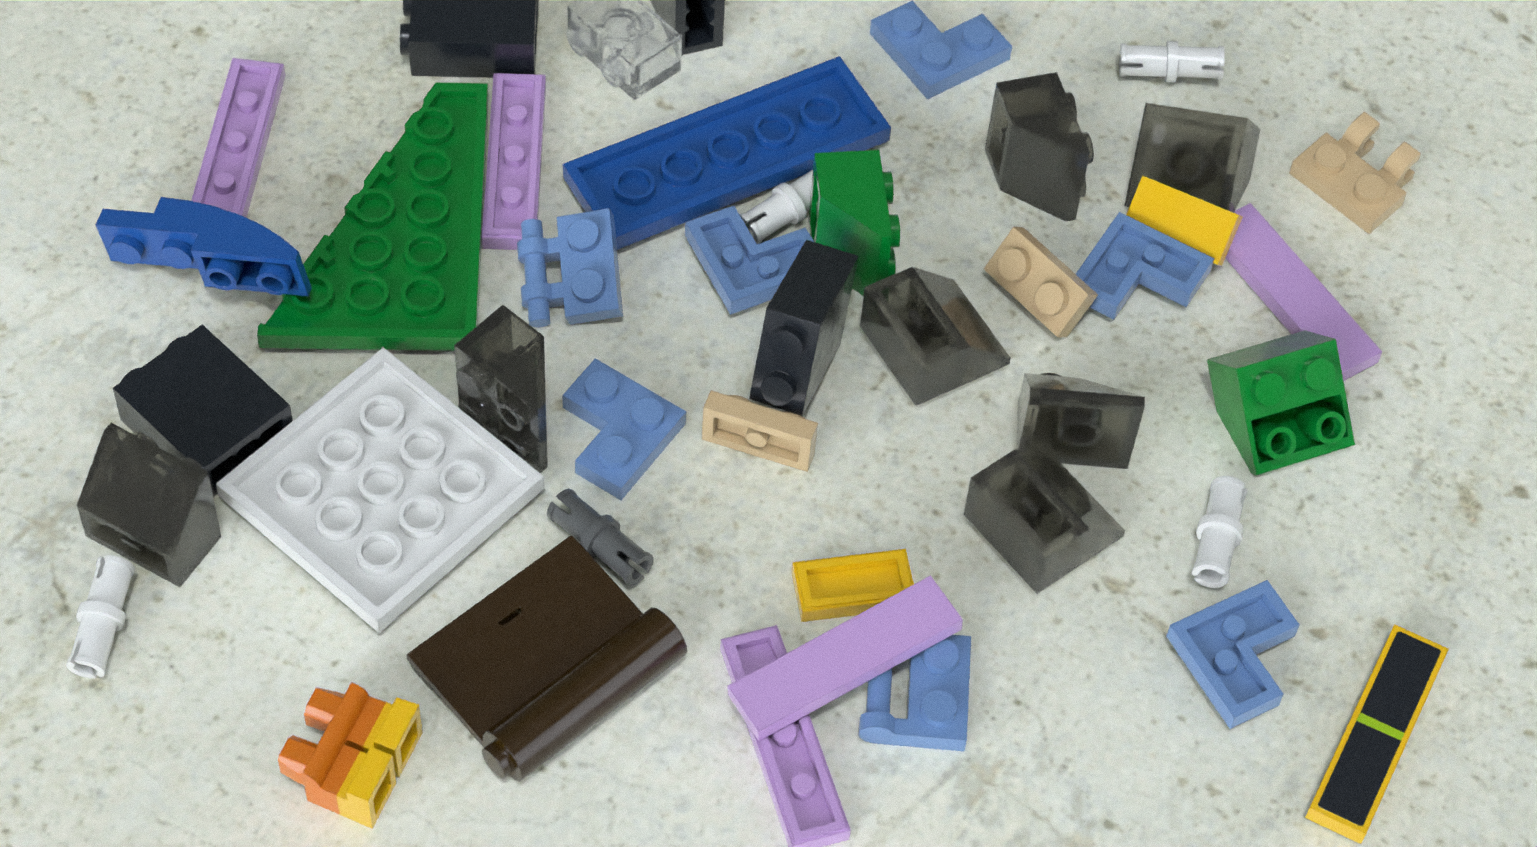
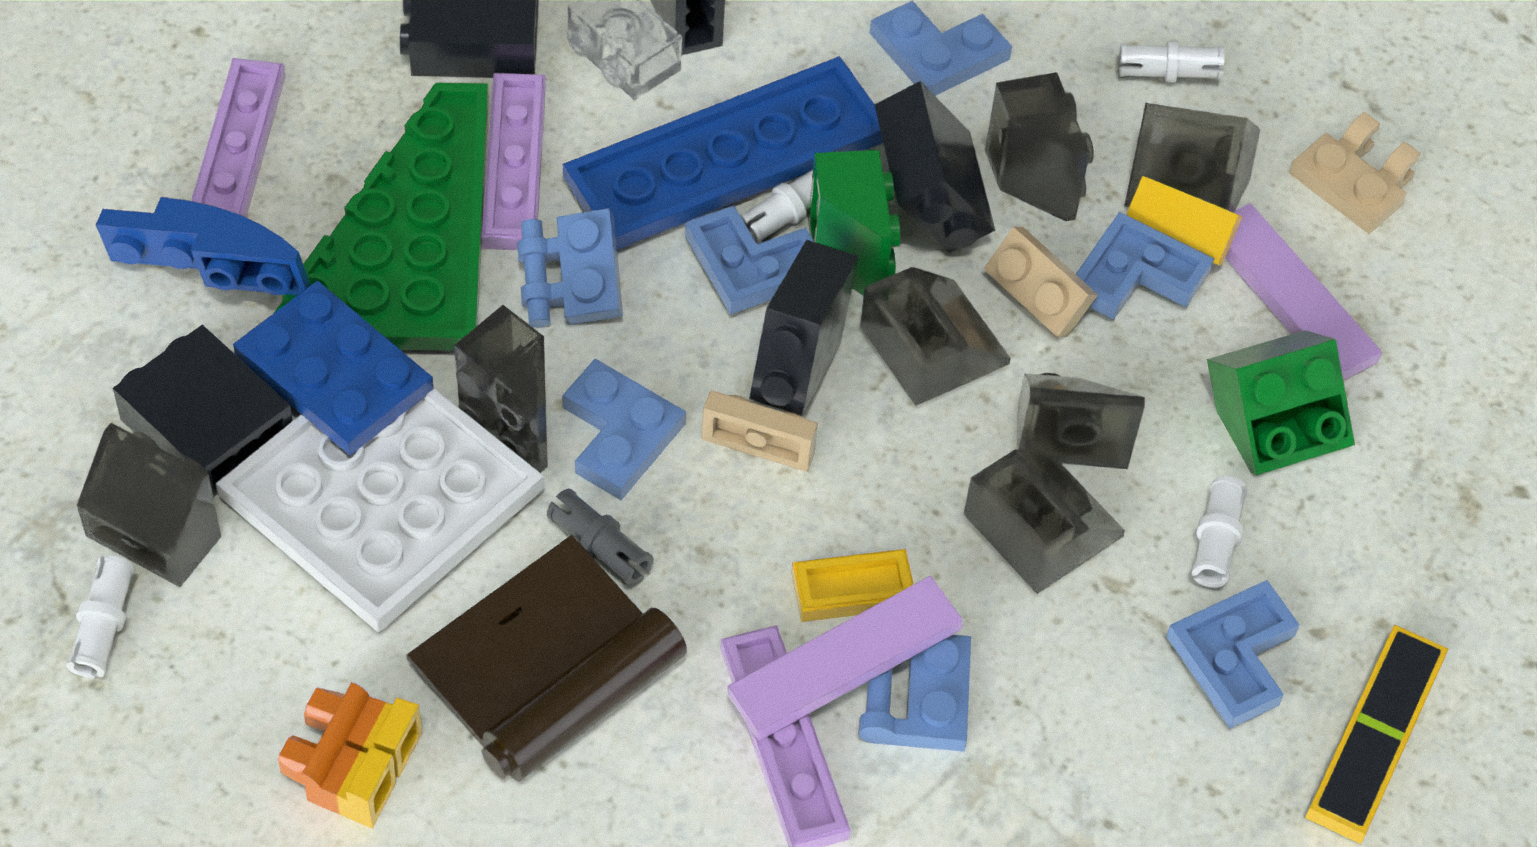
(333, 367): none -> blue plate
(934, 167): none -> black brick

